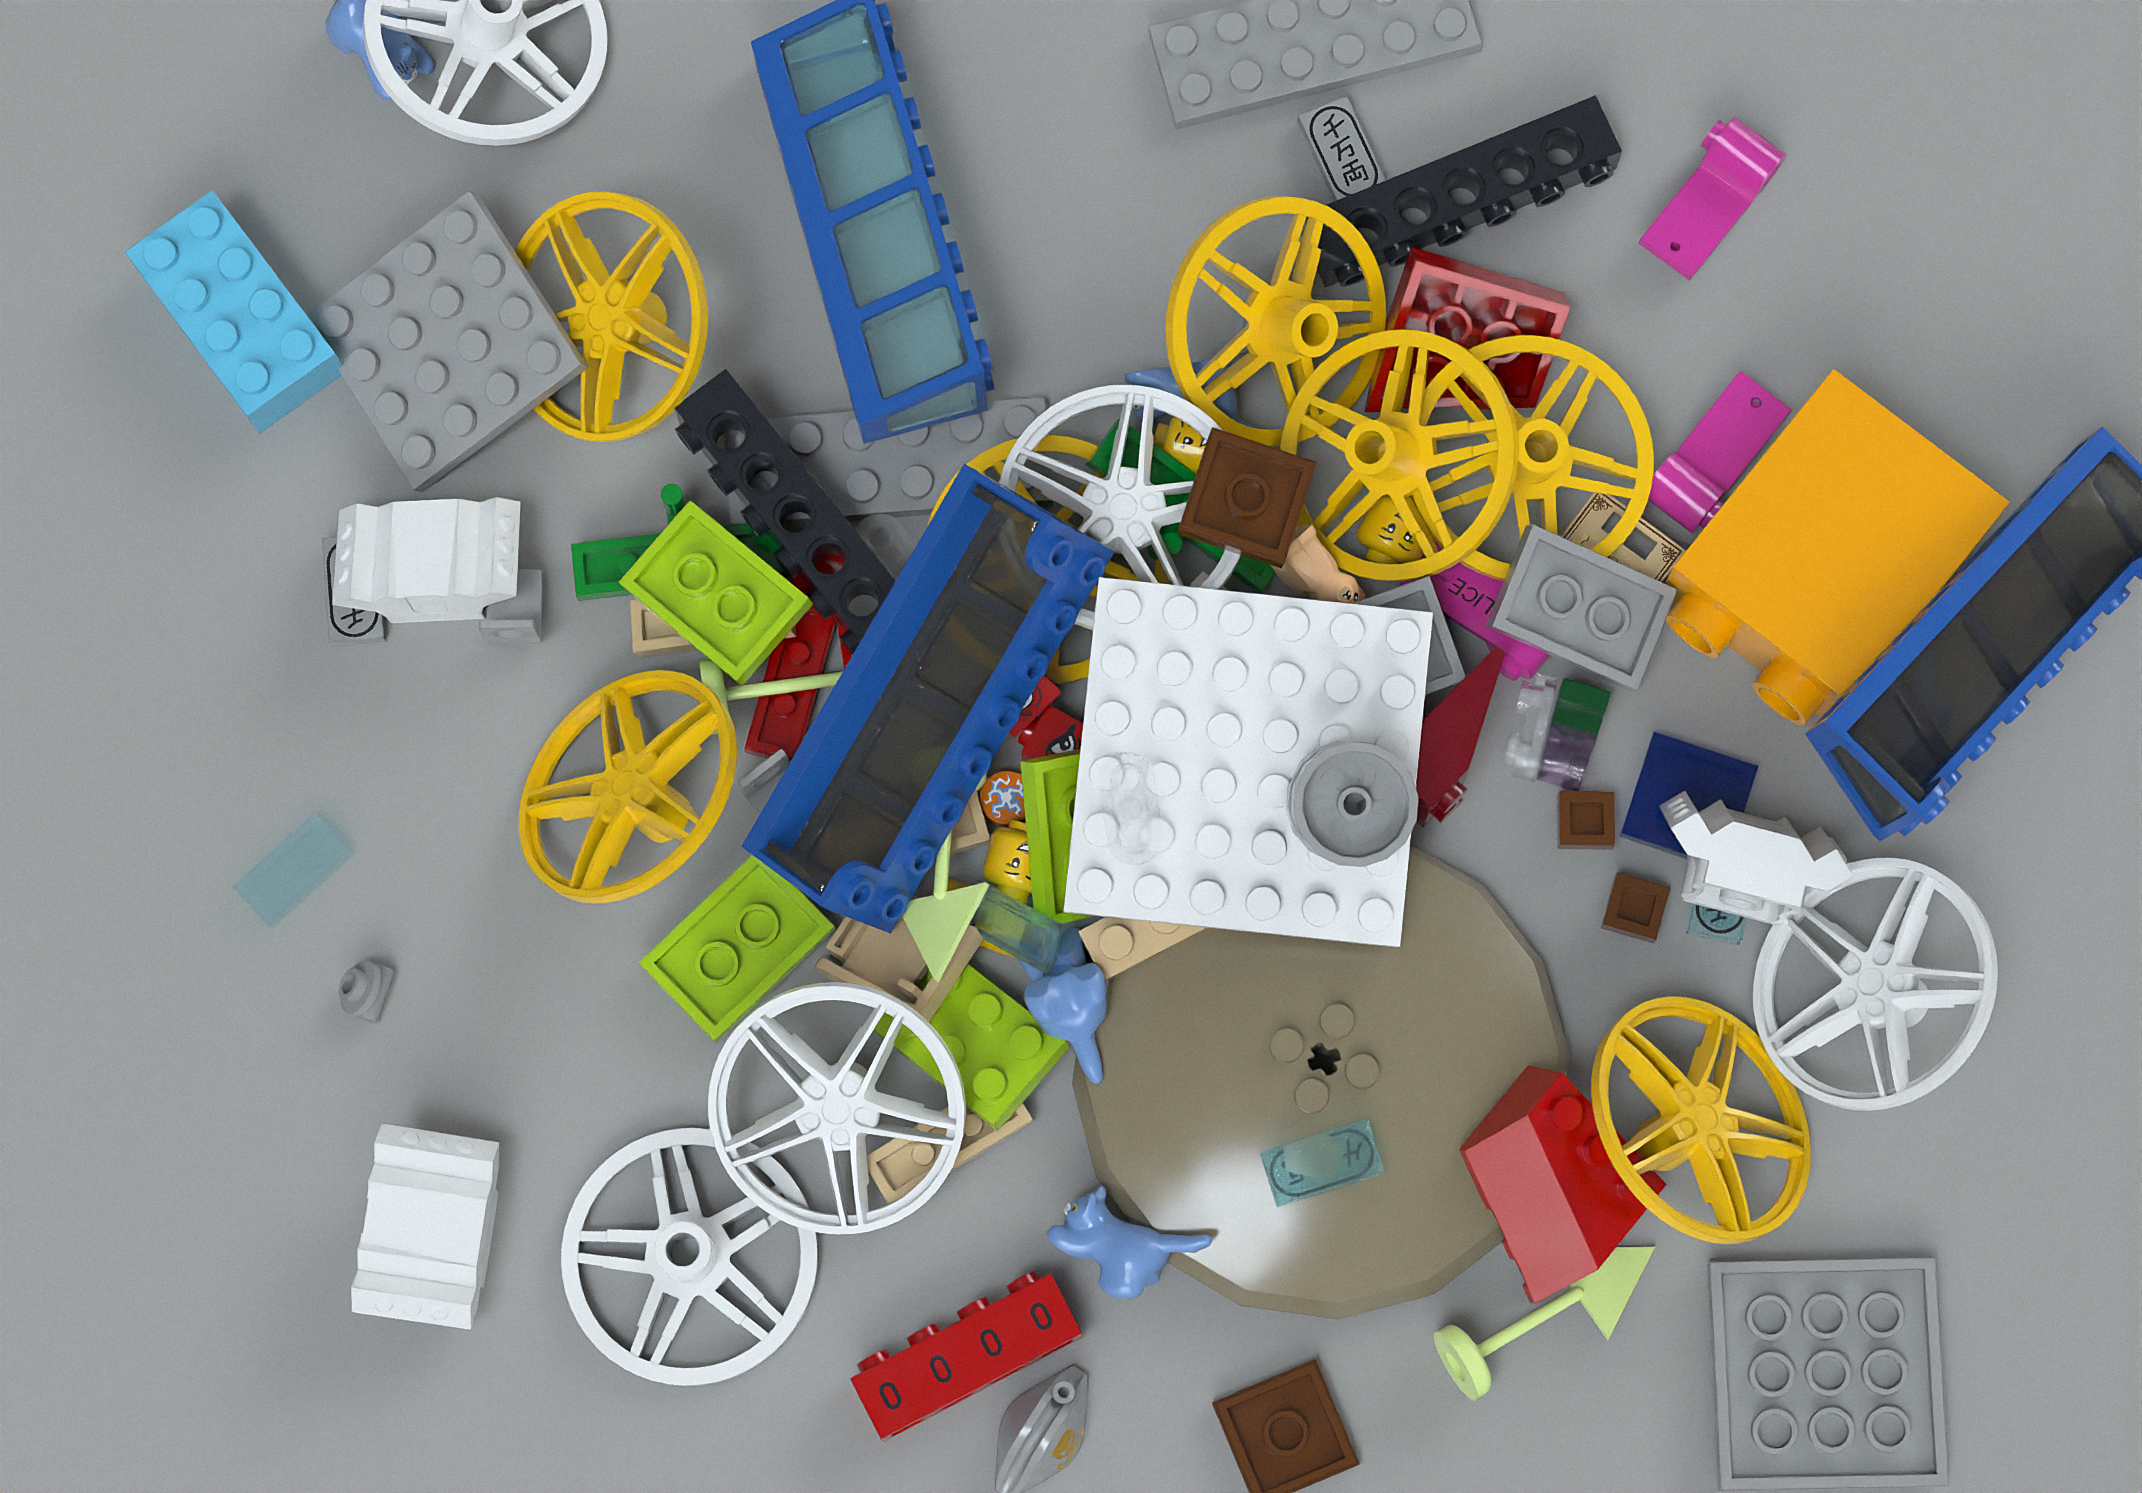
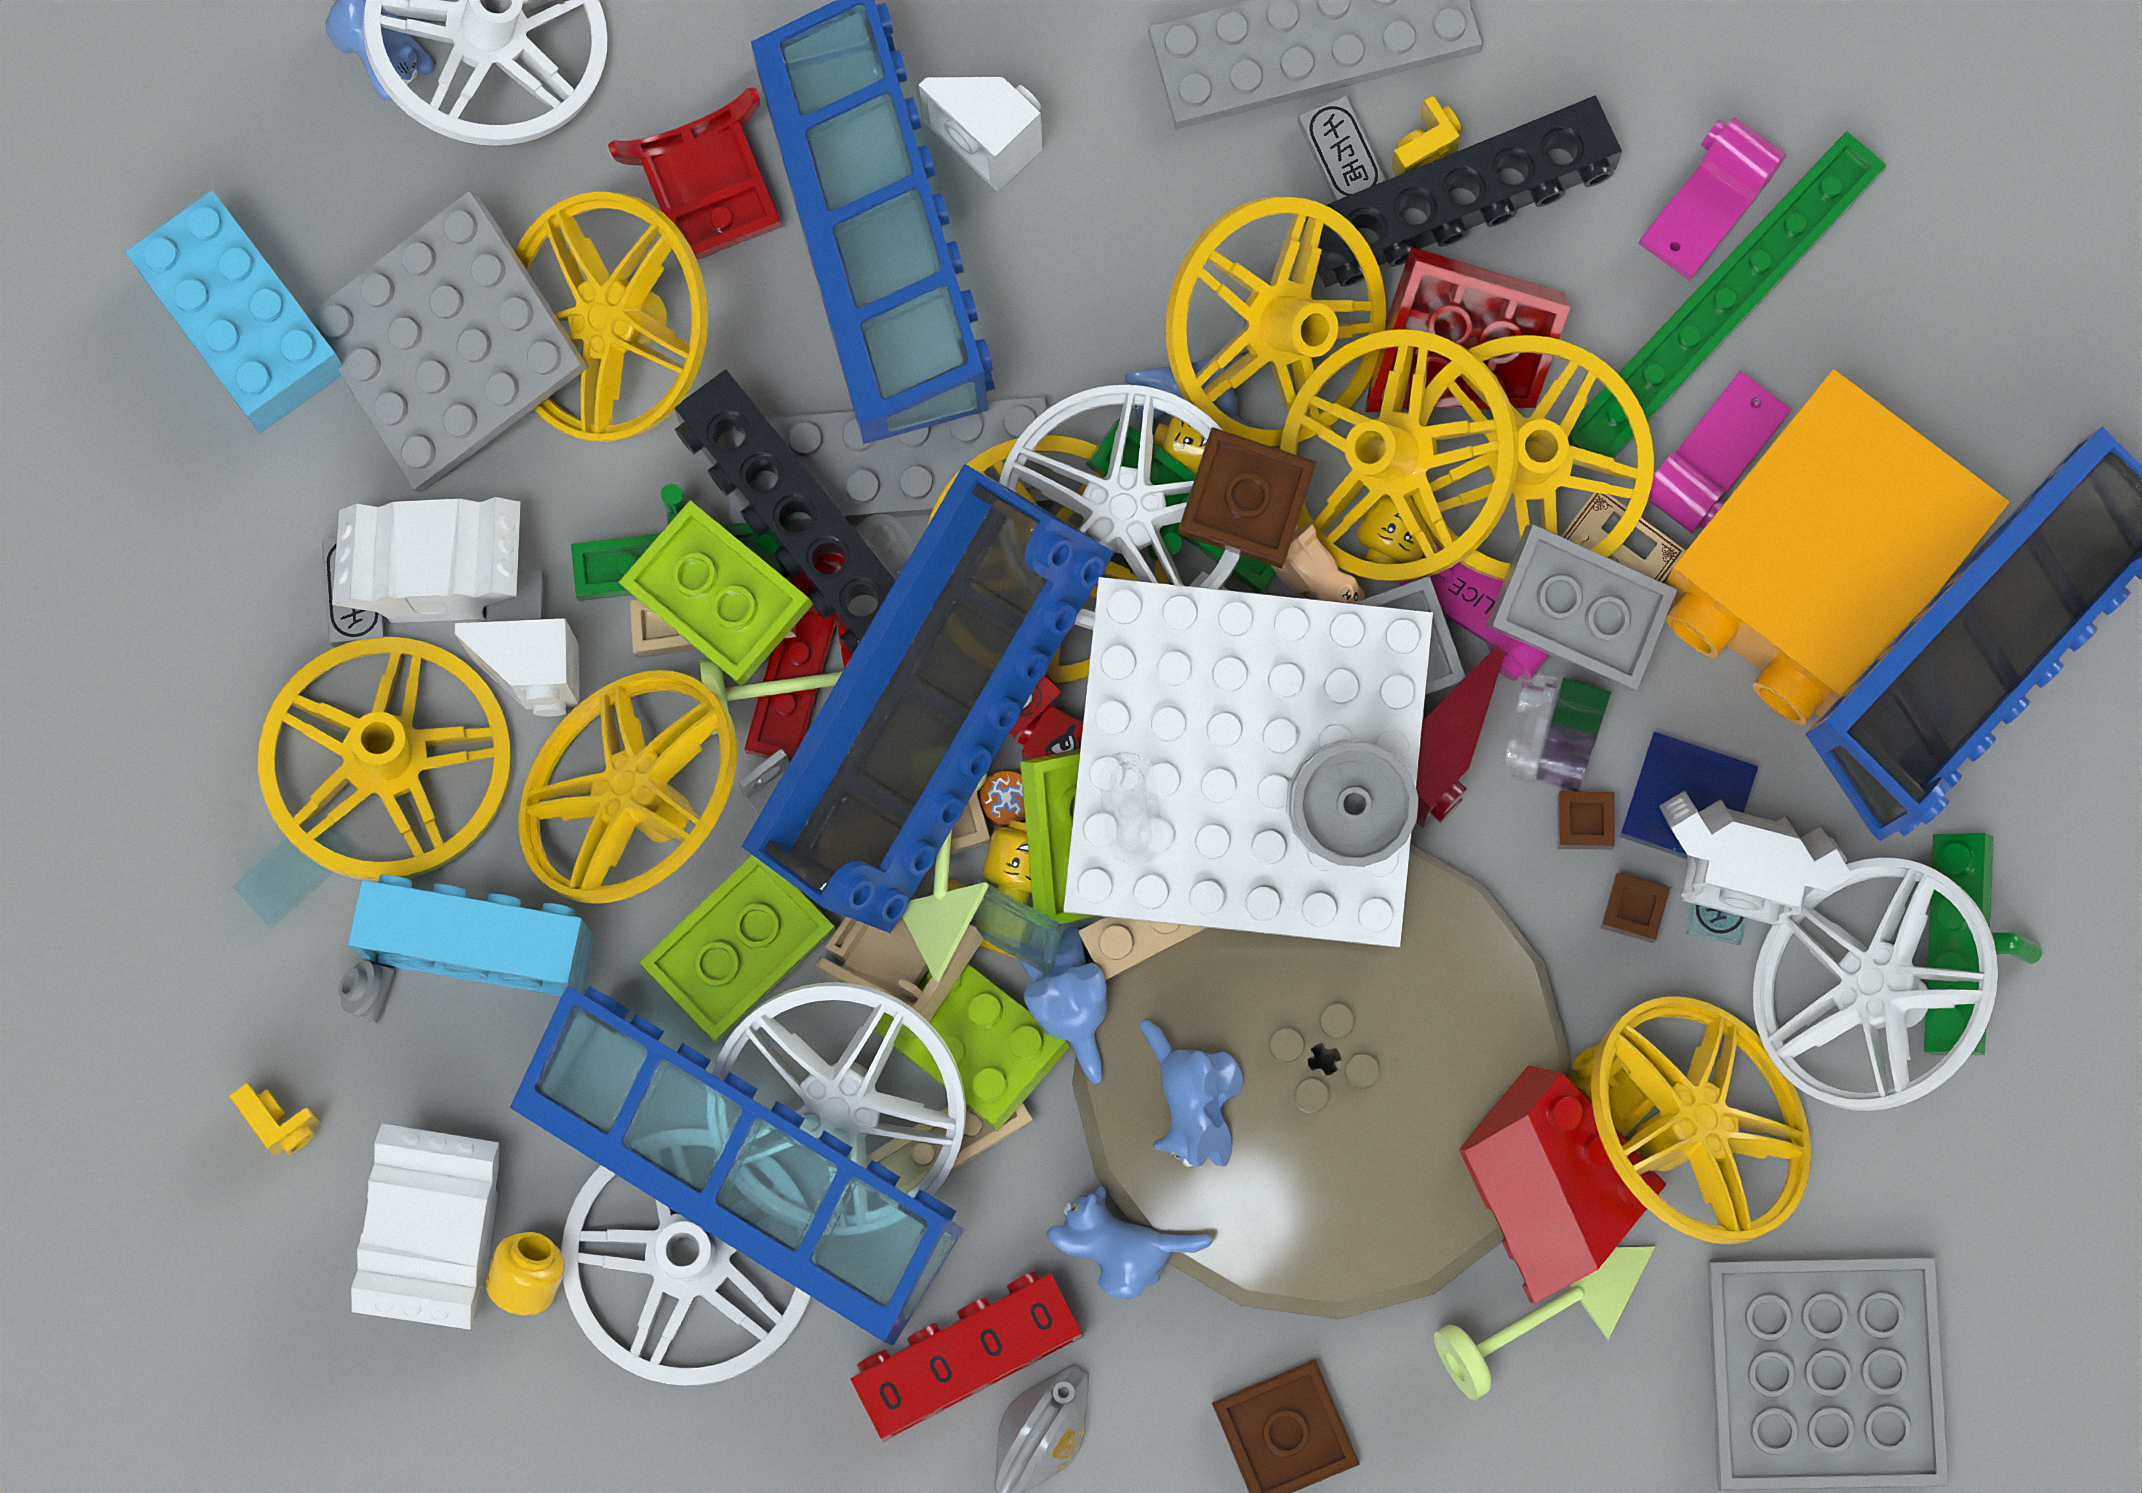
(263, 1115): none -> yellow bracket
(384, 758): none -> yellow wheel
(470, 937): none -> medium azure brick
(525, 1273): none -> yellow head
(528, 660): none -> white slope
(707, 177): none -> red piece
(735, 1163): none -> window
(984, 123): none -> white slope
(1195, 1090): none -> medium blue animal
(1322, 1162): clear light blue tile -> none
(1424, 147): none -> yellow bracket
(1626, 1100): none -> yellow bracket
(1731, 293): none -> green plate
(1967, 862): none -> green plate

